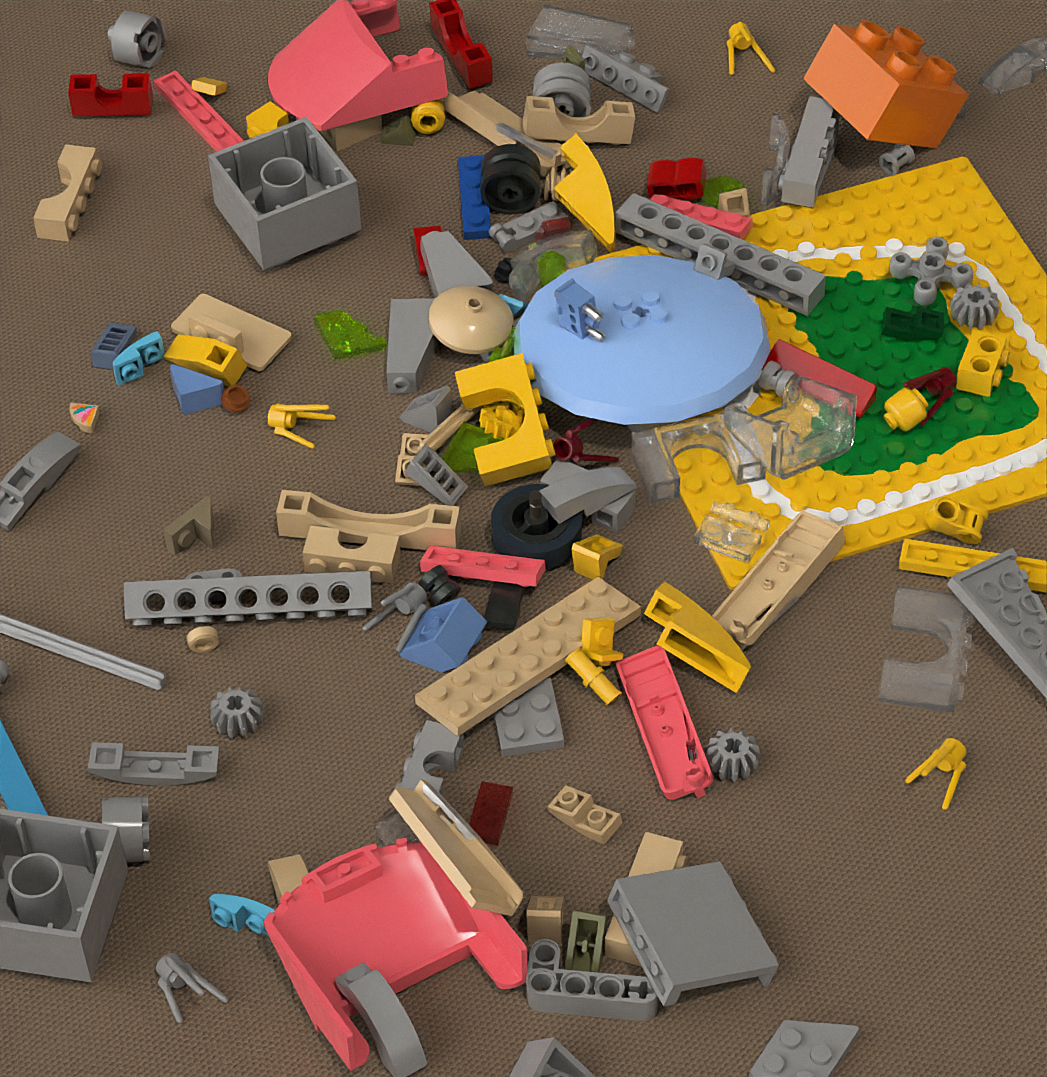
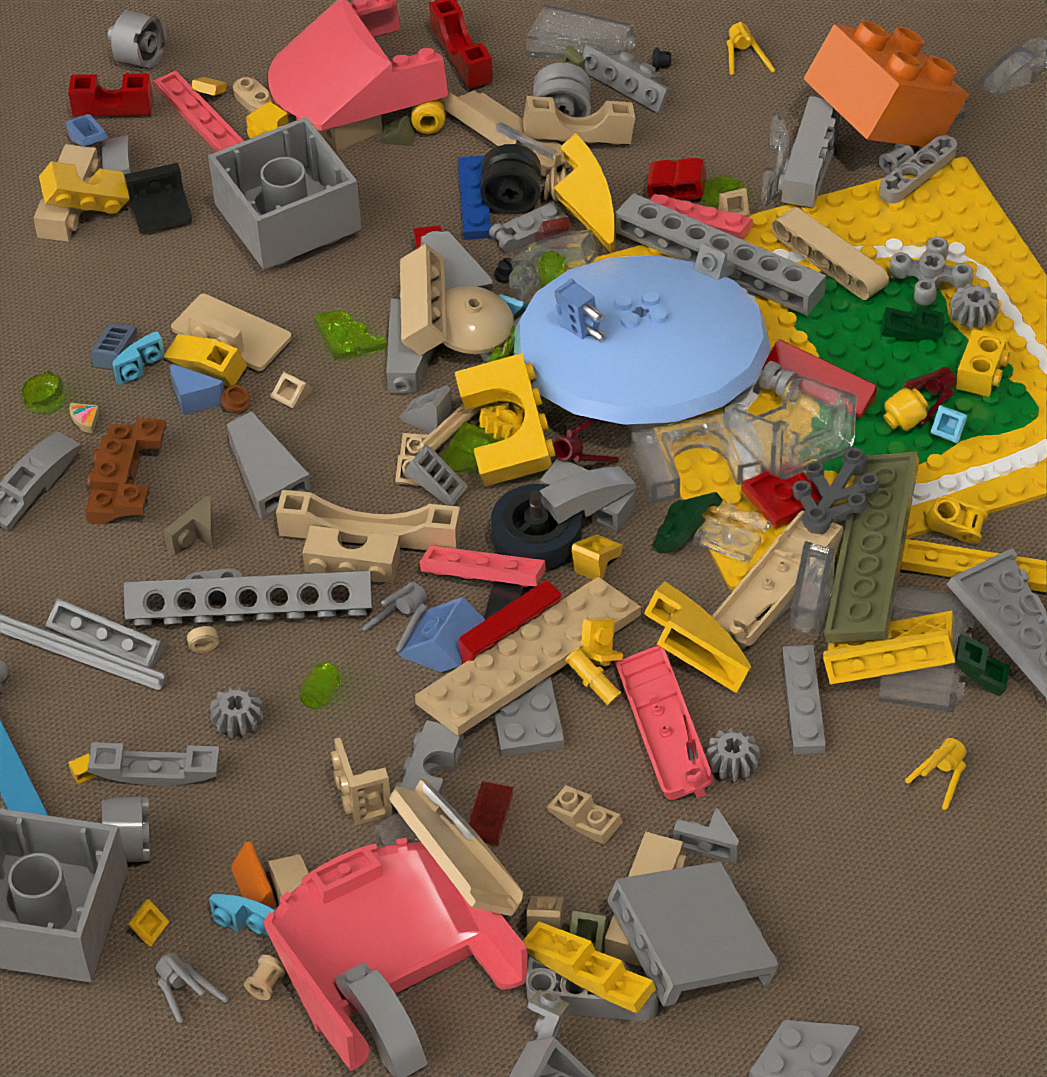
(43, 392): none -> clear neon green hair
(65, 188): none -> yellow arch
(79, 769): none -> yellow piece
(85, 130): none -> medium blue slope
(104, 634): none -> light grey slope
(116, 468): none -> dark orange bracket
(117, 154): none -> light grey slope
(148, 922): none -> yellow slope
(158, 198): none -> pearl dark grey bracket
(251, 93): none -> tan plate
(251, 876): none -> orange slope
(264, 464): none -> light grey slope
(265, 977): none -> tan bush
(285, 416): yellow plant -> none
(290, 390): none -> tan slope
(319, 685): none -> clear neon green brick
(364, 794): none -> tan bracket
(422, 299): none -> tan brick
(439, 585): pearl dark grey wheel -> none
(508, 620): none -> red slope
(552, 1013): none -> light grey bracket
(584, 966): none -> yellow slope
(661, 58): none -> black piece
(682, 520): none -> dark green wing
(713, 841): none -> light grey slope
(775, 497): none -> red plate
(803, 700): none -> light grey plate
(813, 589): none -> clear slope
(819, 518): none -> dark grey plant
(830, 253): none -> tan beam
(873, 553): none -> olive plate
(904, 653): none -> yellow fence
(913, 166): none -> light grey beam
(948, 424): none -> medium azure slope
(977, 665): none -> dark green slope

